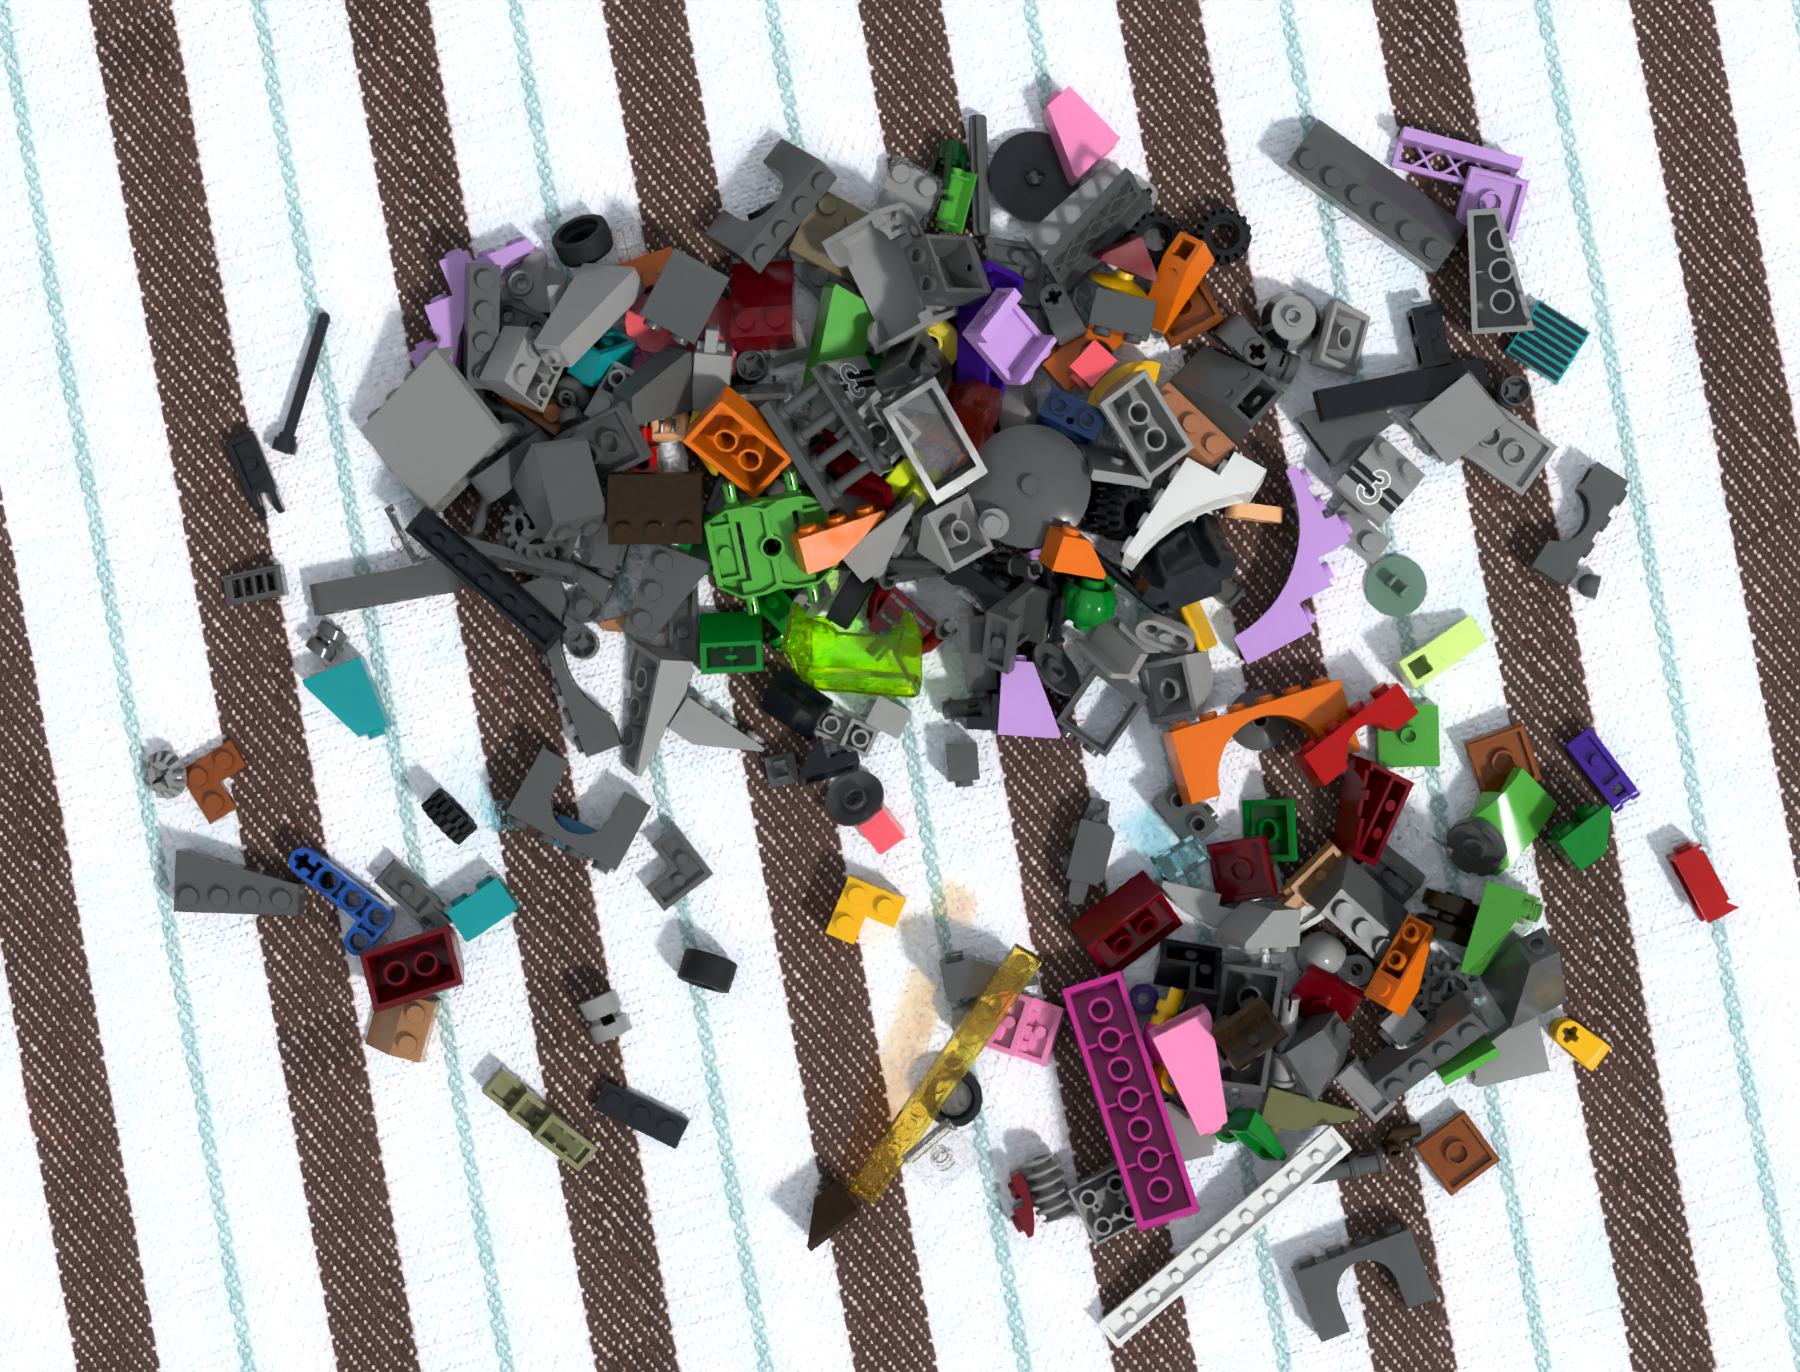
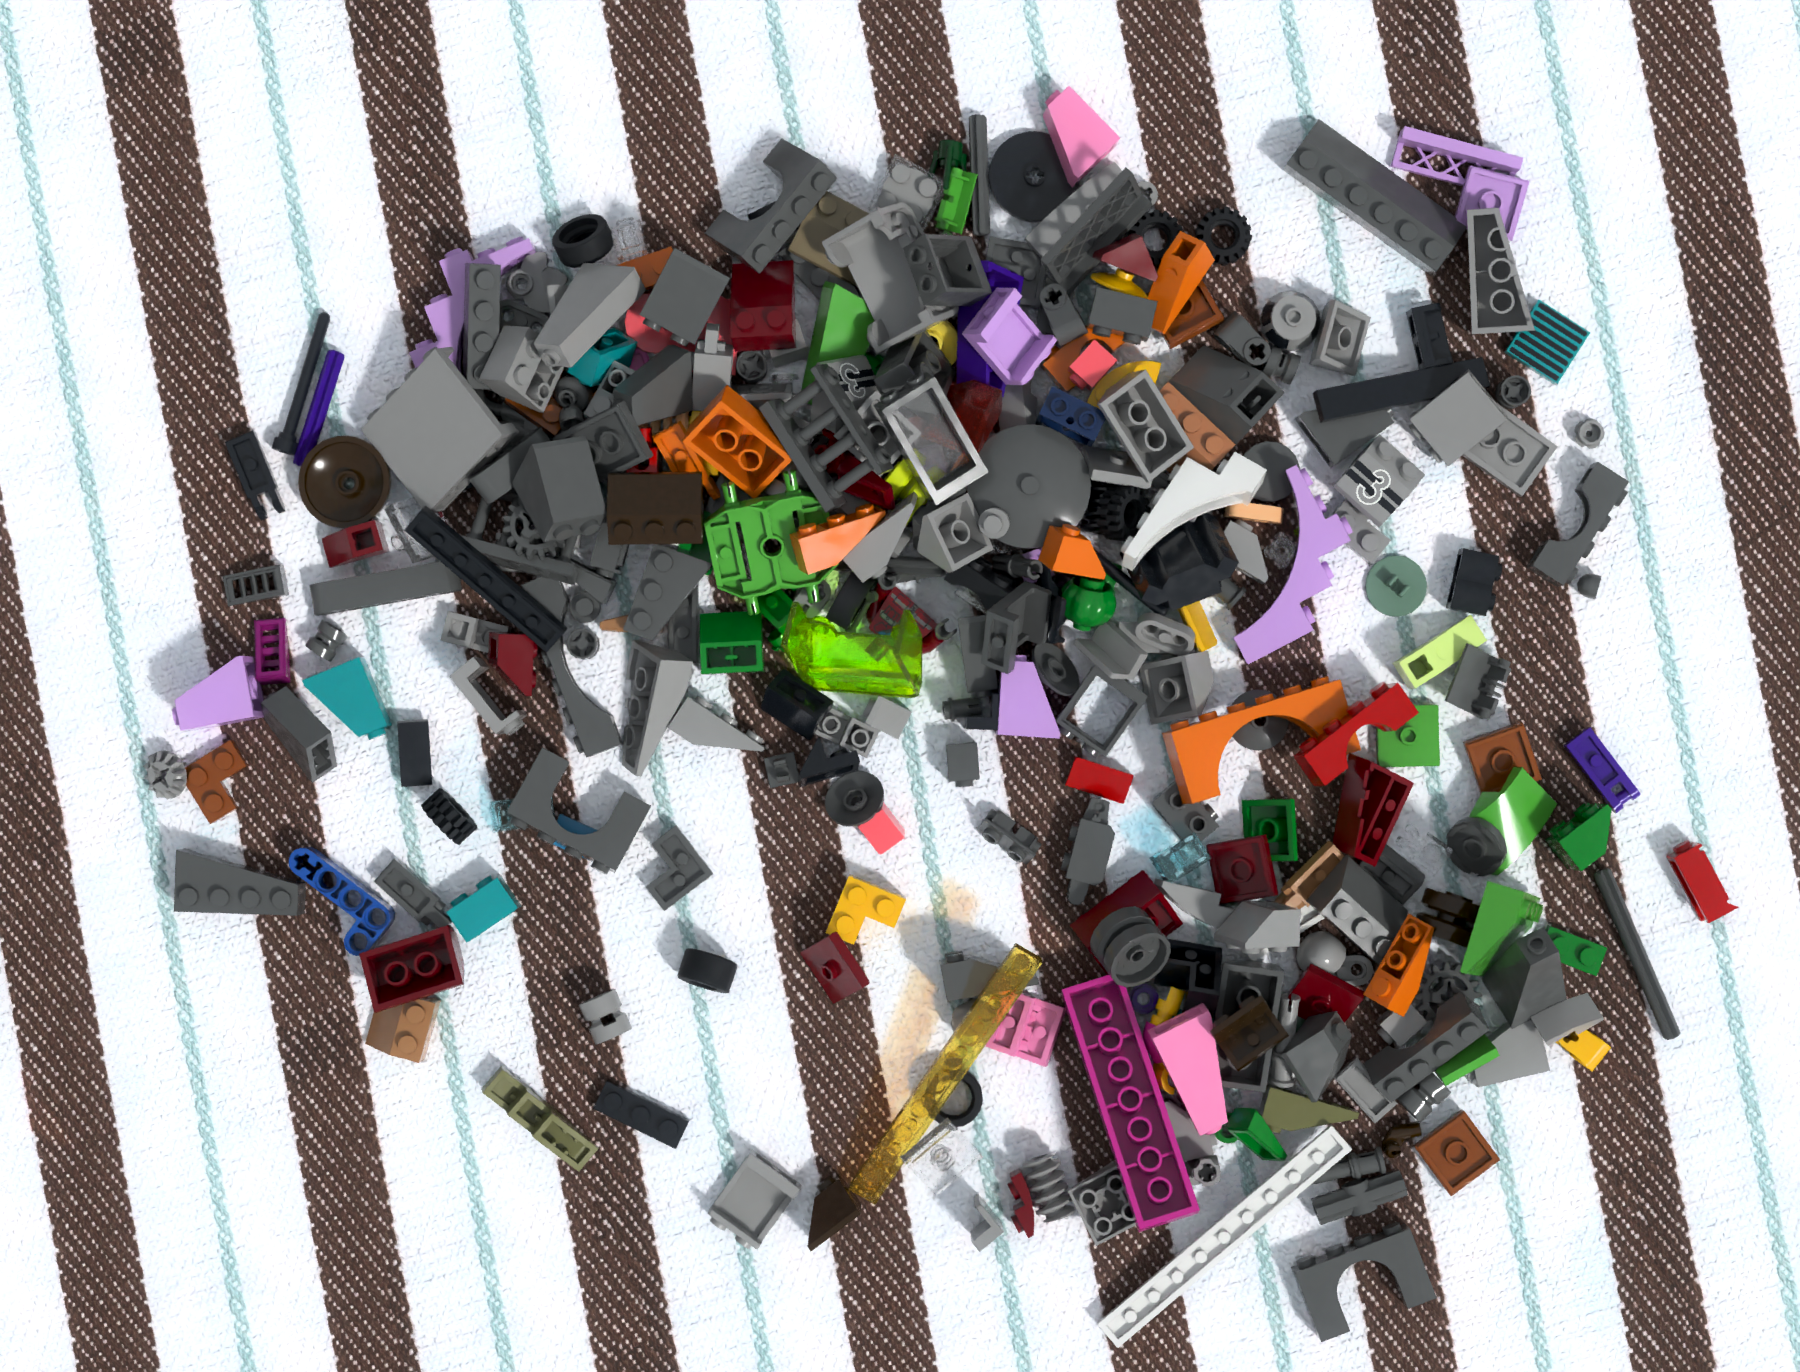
(221, 698): none -> lavender slope
(283, 663): none -> magenta slope
(300, 733): none -> dark grey slope
(319, 405): none -> dark purple axle
(325, 477): none -> dark brown dish
(355, 543): none -> dark red slope
(414, 753): none -> black slope
(466, 681): none -> light grey panel
(469, 631): none -> light grey slope
(512, 658): none -> dark red slope
(681, 457): none -> orange hinge
(753, 1200): none -> light grey panel
(835, 967): none -> dark red plate
(871, 597): none -> dark grey hinge
(988, 1229): none -> light grey panel
(1019, 846): none -> dark grey hinge
(1099, 780): none -> red slope
(1130, 946): none -> dark grey wheel
(1204, 1171): none -> light grey piece
(1247, 550): none -> light grey slope
(1272, 550): none -> clear plate
(1276, 459): none -> dark grey tile
(1359, 1197): none -> dark grey piece
(1423, 1095): none -> dark grey wheel
(1473, 582): none -> black brick
(1476, 681): none -> dark grey hinge
(1566, 1017): none -> light grey slope
(1577, 951): none -> green plate
(1596, 430): none -> light grey plate
(1637, 953): none -> dark grey axle

